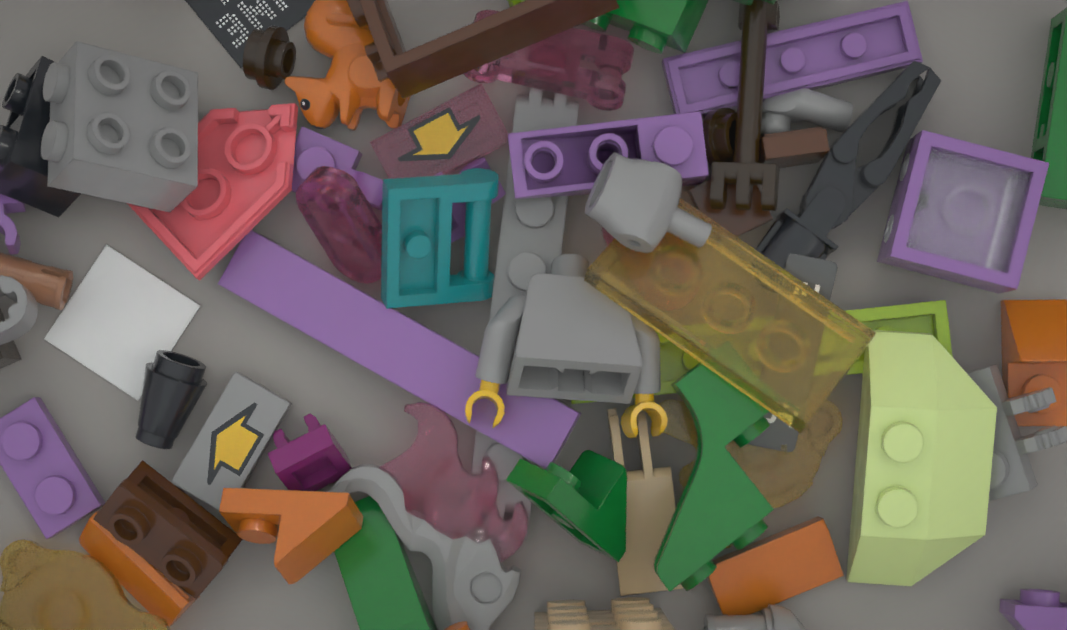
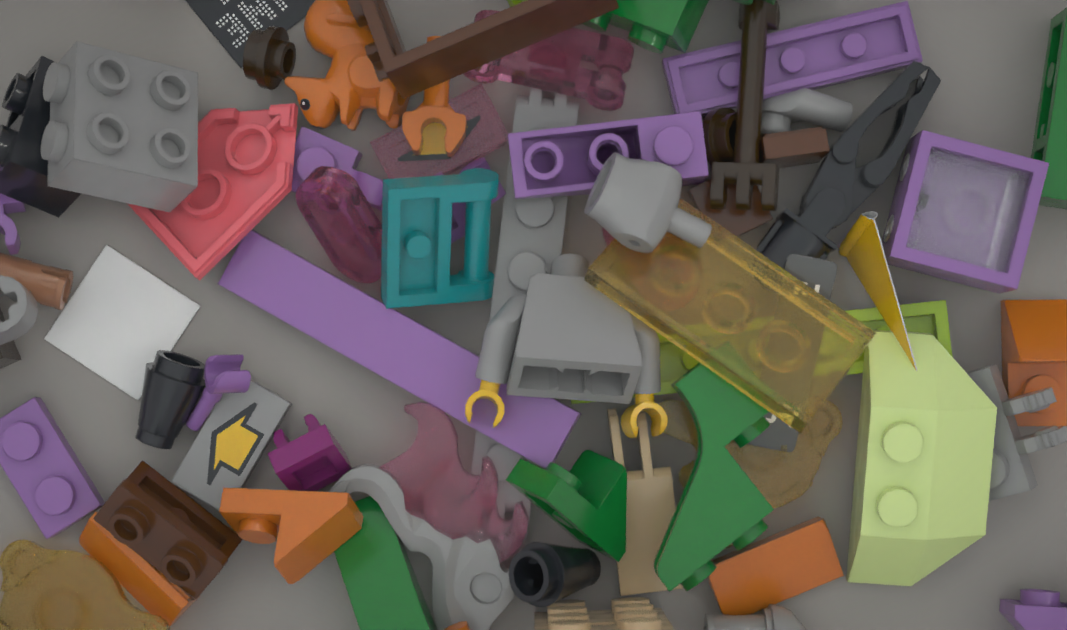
(221, 376): none -> medium lavender hand
(435, 109): none -> orange bar
(551, 572): none -> black cone
(867, 258): none -> yellow sticker

